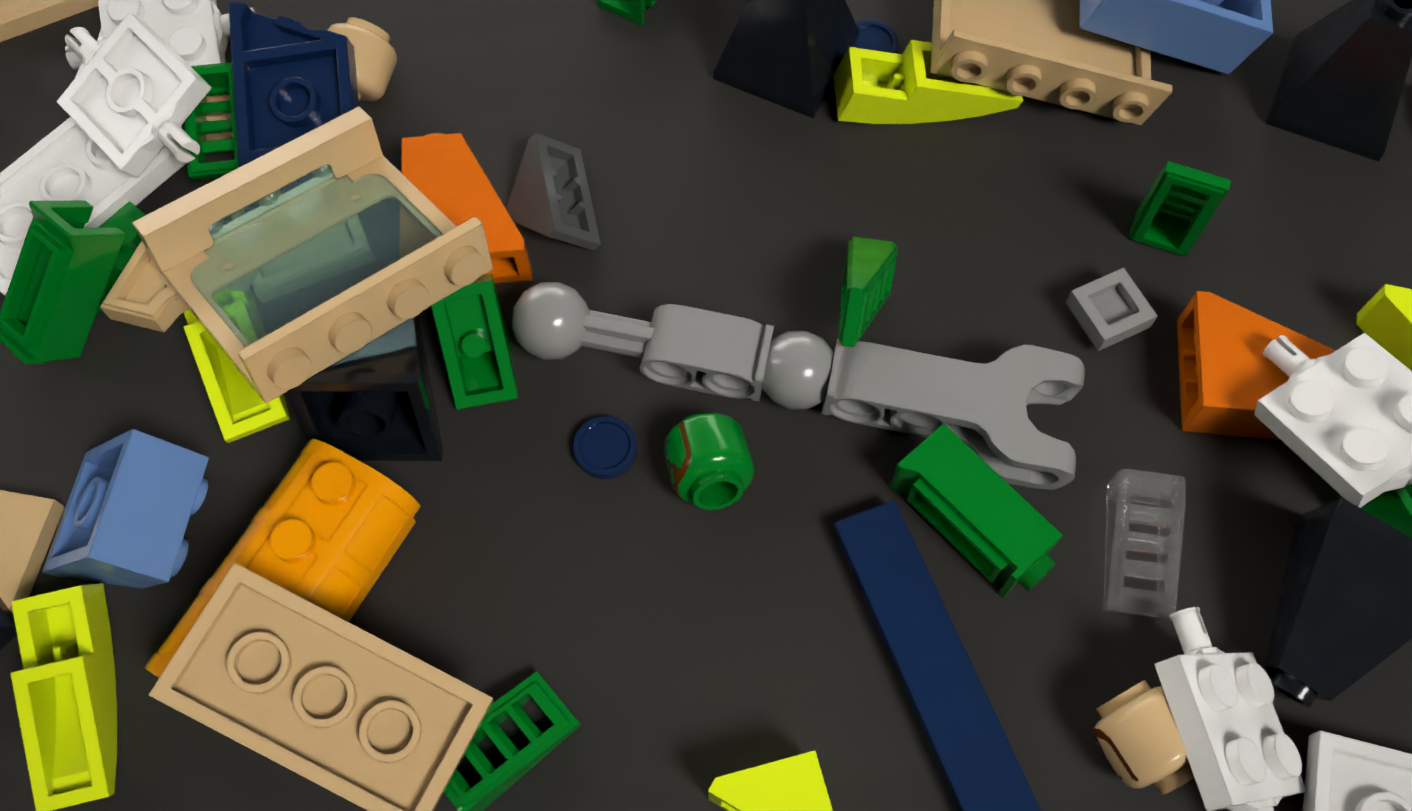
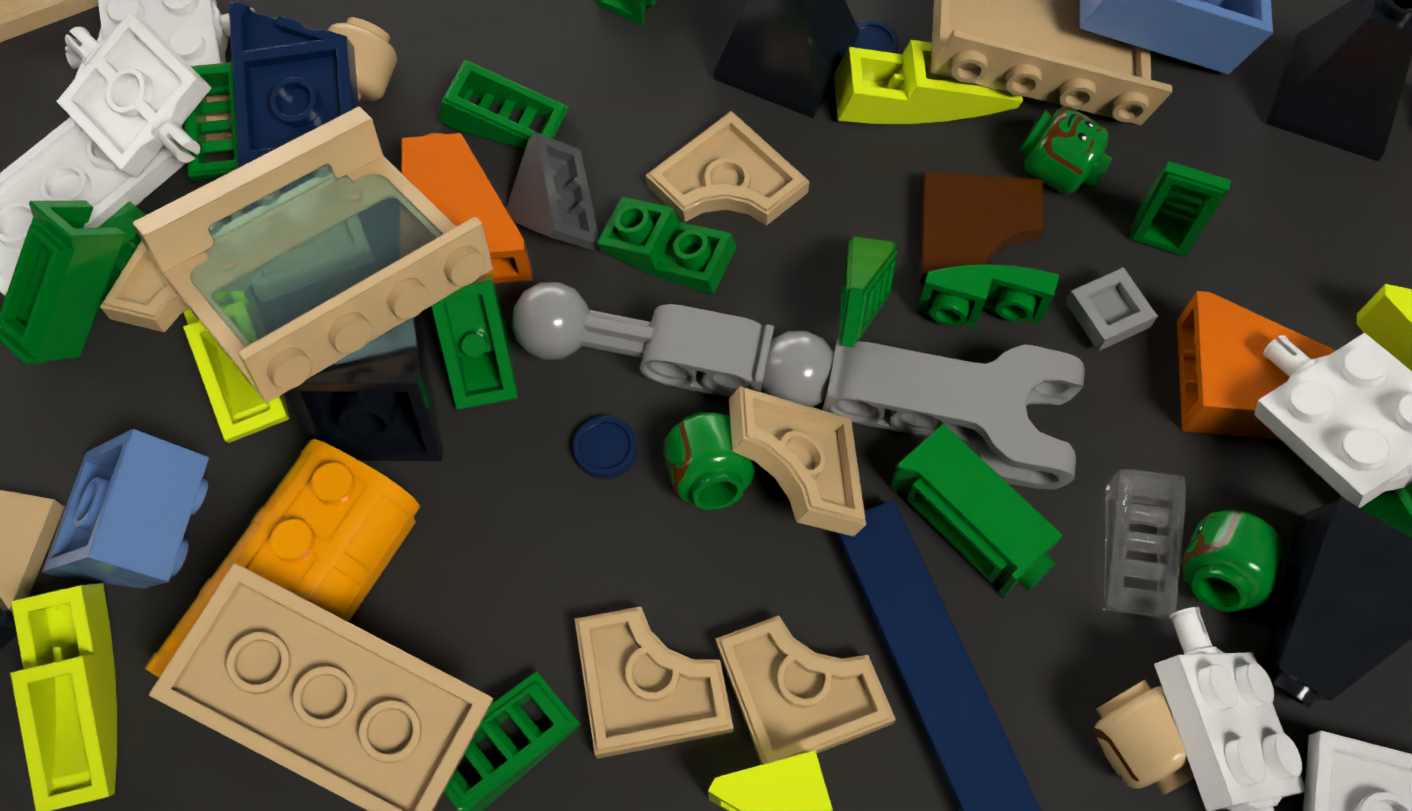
(492, 88): none -> green slope
(642, 690): none -> tan tile
(660, 245): none -> green slope
(728, 171): none -> tan tile
(799, 697): none -> tan tile
(807, 455): none -> tan tile
(961, 293): none -> green slope
(975, 217): none -> reddish brown tile
(1066, 150): none -> green head
(1233, 560): none -> green head

